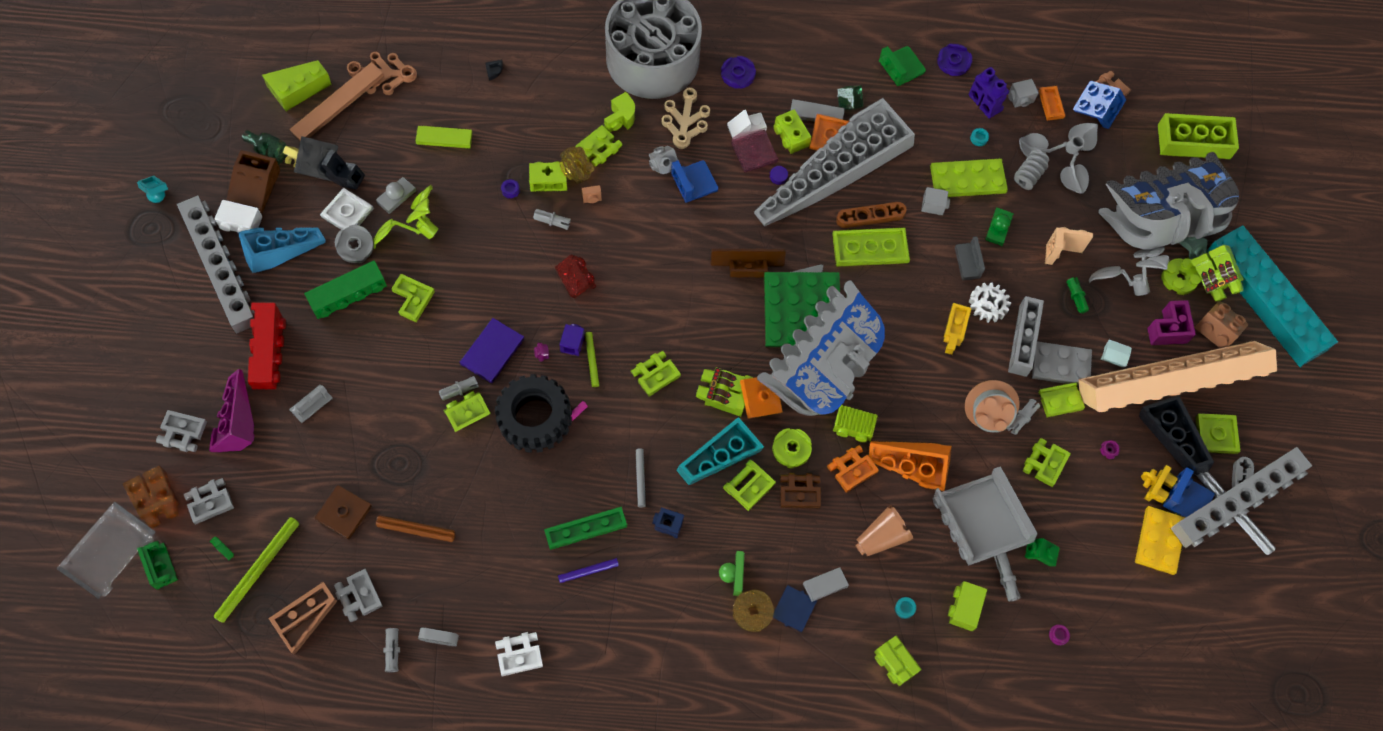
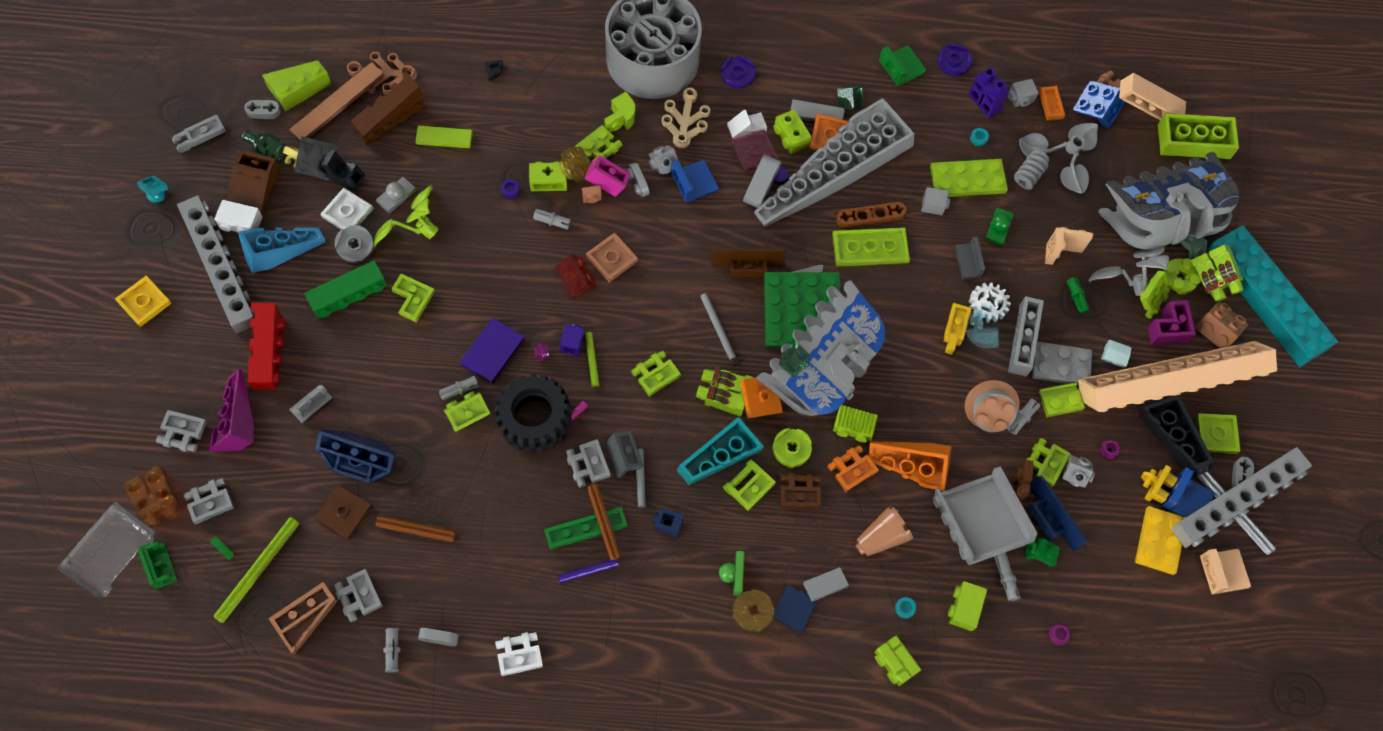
(143, 301): none -> yellow plate
(198, 133): none -> light grey hinge
(262, 110): none -> light grey beam
(355, 455): none -> dark blue wedge
(389, 110): none -> reddish brown wedge
(594, 462): none -> light grey plate
(604, 522): none -> dark orange axle
(607, 175): none -> dark pink brick
(611, 257): none -> nougat plate
(623, 453): none -> dark grey panel
(640, 183): none -> light grey plate
(718, 327): none -> light grey bar
(762, 181): none -> light grey beam
(794, 359): none -> clear green panel
(982, 336): none -> clear light blue brick
(1022, 479): none -> reddish brown plate
(1053, 515): none -> dark blue bracket
(1078, 471): none -> light grey brick
(1150, 97): none -> light nougat brick
(1155, 294): none -> lime plate
(1225, 571): none -> light nougat bracket

